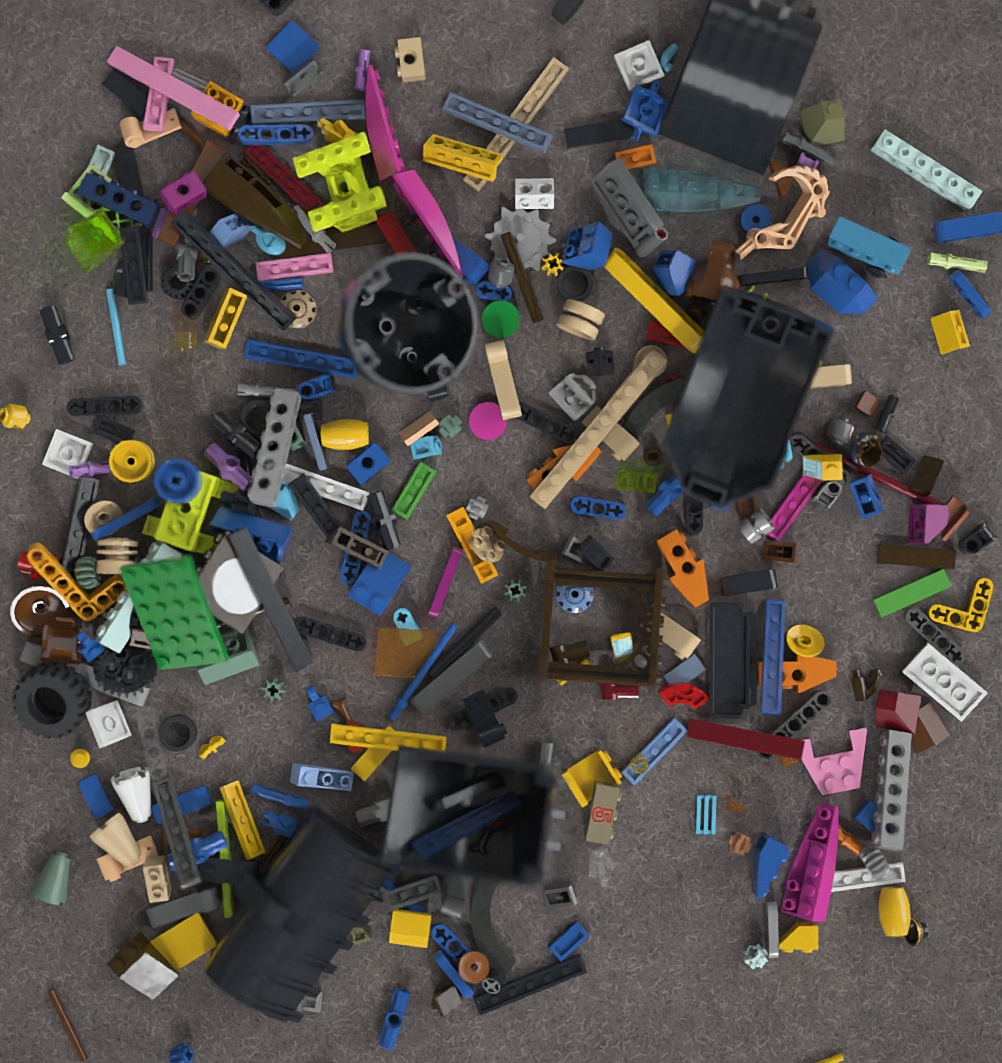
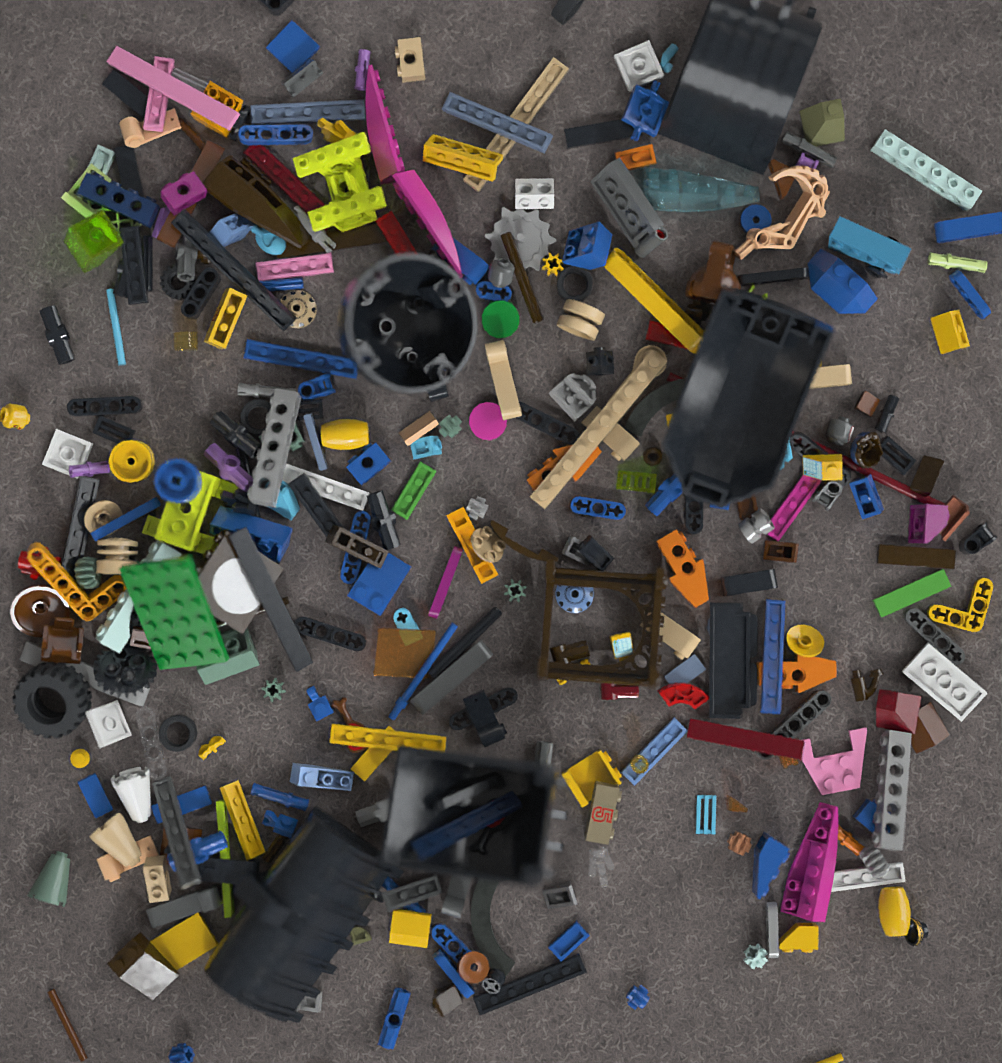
(90, 646): blue plate -> none
(637, 997): none -> blue gear
(672, 271): blue slope -> none

